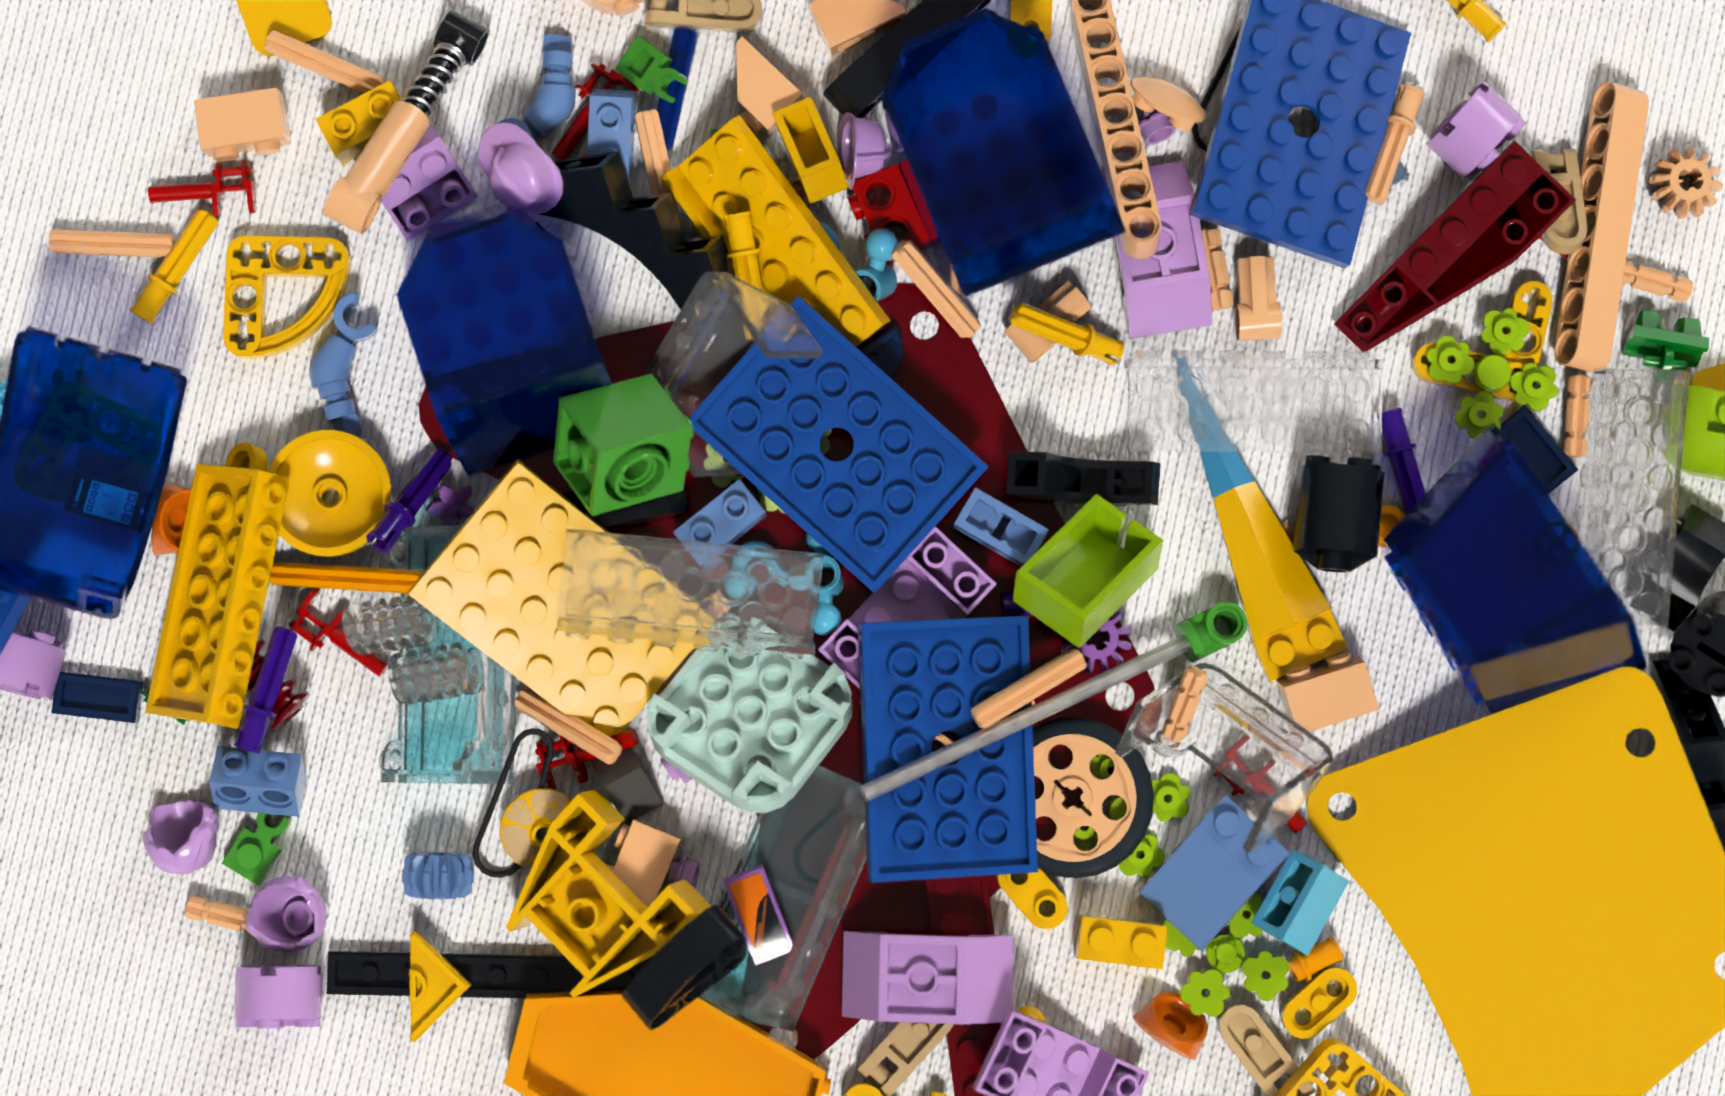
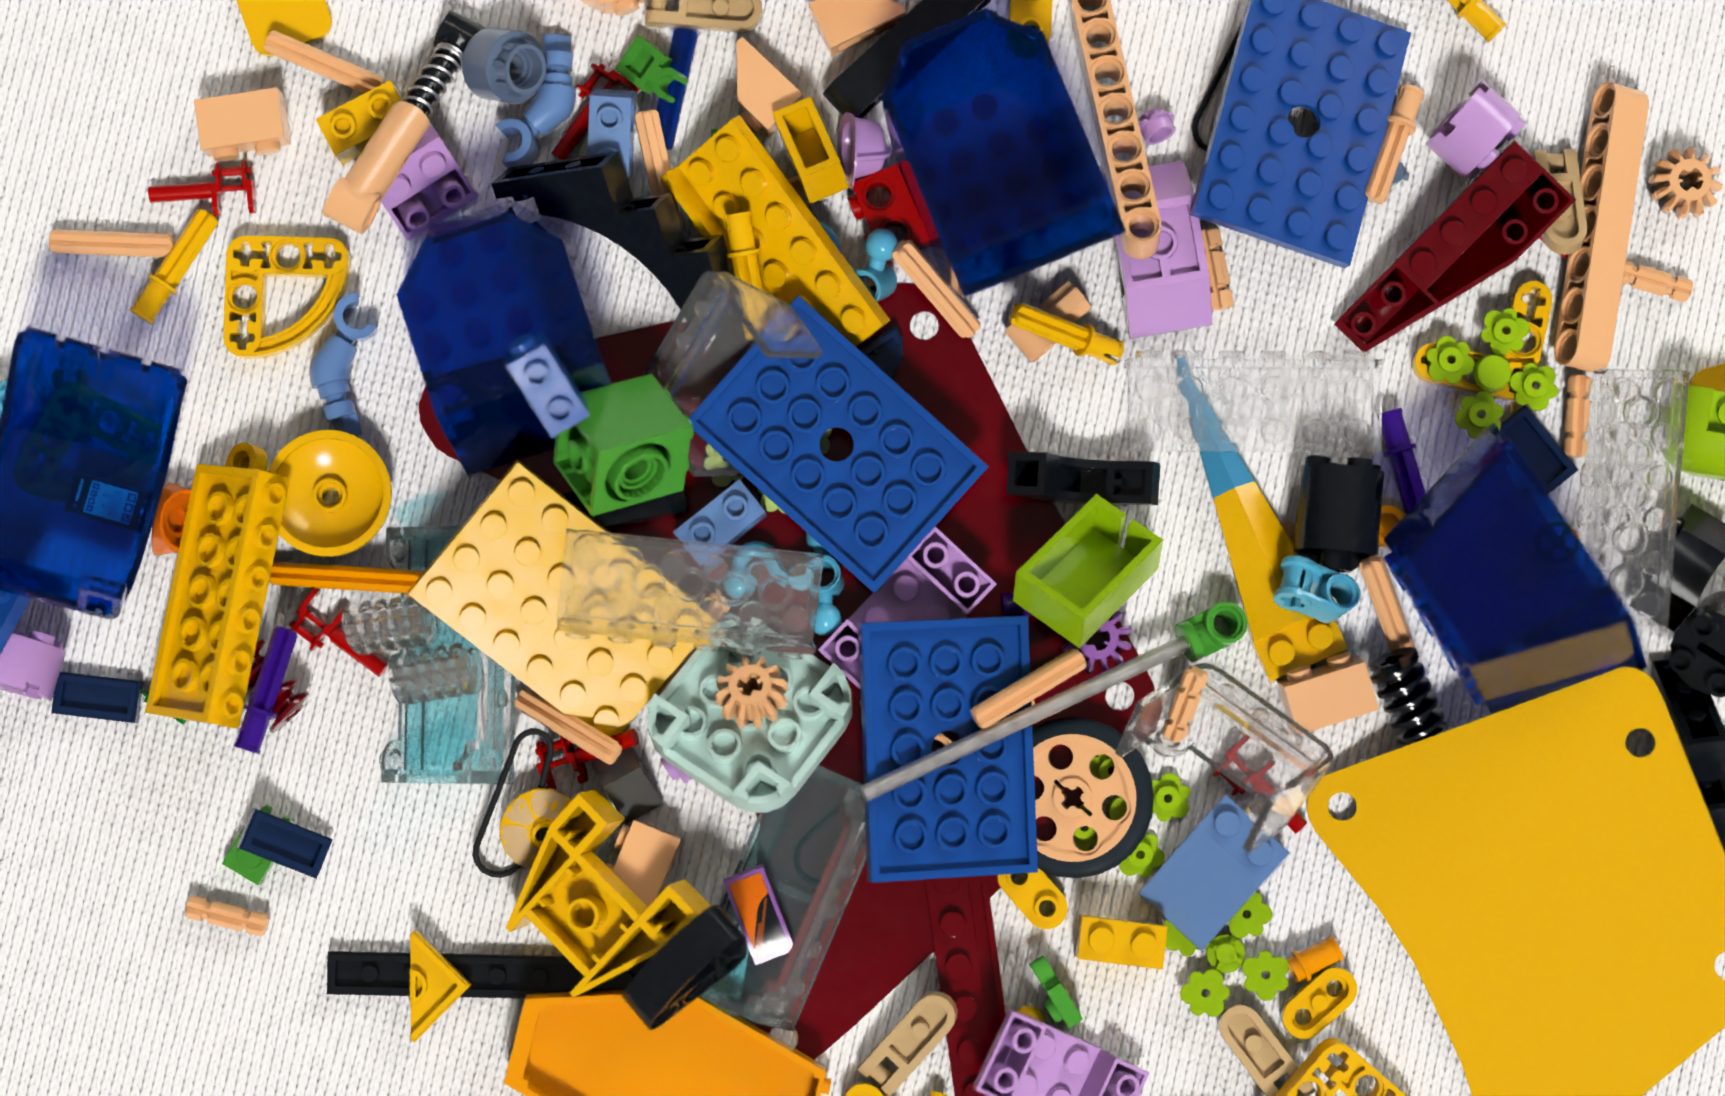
(181, 836): lavender hair -> none
(258, 782): medium blue brick -> none
(278, 996): lavender brick -> none
(284, 843): none -> dark blue tile
(286, 914): lavender hair -> none
(401, 512): dark purple axle -> none
(438, 875): medium blue gear -> none
(450, 504): medium lavender plant -> none
(503, 65): none -> sand blue piece
(519, 169): lavender piece -> none
(546, 383): none -> brick
(684, 869): lavender plate -> none
(747, 681): none -> light nougat gear
(927, 977): lavender slope -> none
(1000, 528): medium blue brick -> none
(1059, 1003): none -> bright green plate
(1169, 100): light nougat dish -> none
(1173, 1024): orange piece -> none
(1257, 312): light nougat piece -> none
(1300, 902): medium azure brick -> none
(1309, 588): none -> medium azure piece
(1386, 602): none -> light nougat axle
(1409, 694): none -> black piece
(1663, 347): green hips -> none

